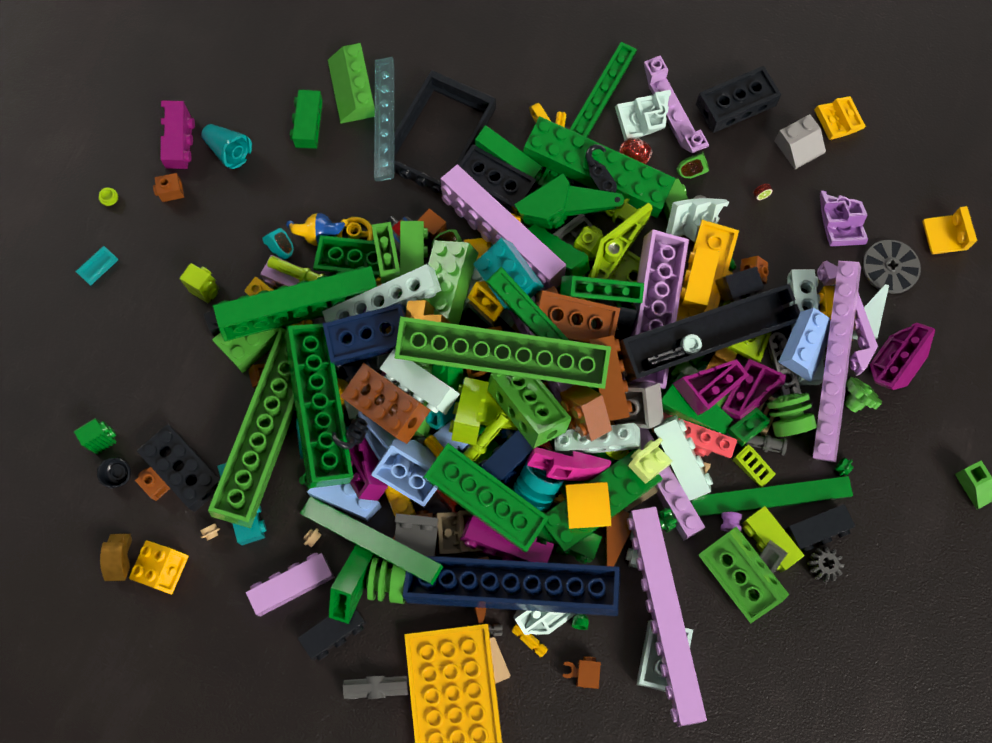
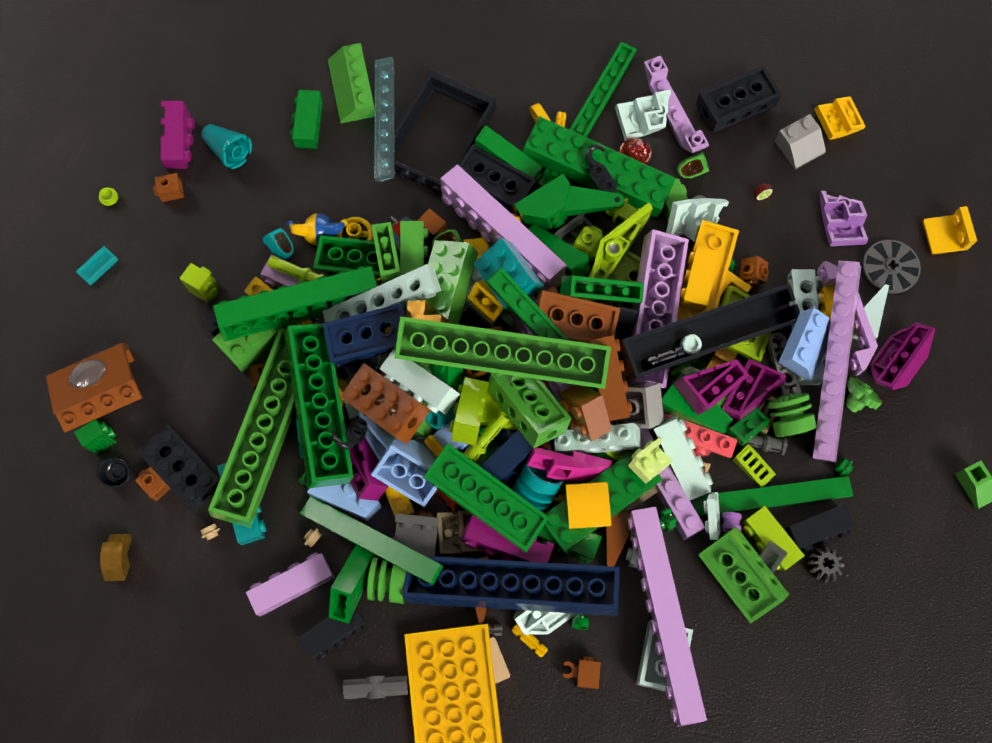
(93, 387): none -> dark orange panel
(158, 567): yellow bracket -> none
(711, 507): none -> light aqua plate
(739, 284): black brick -> none

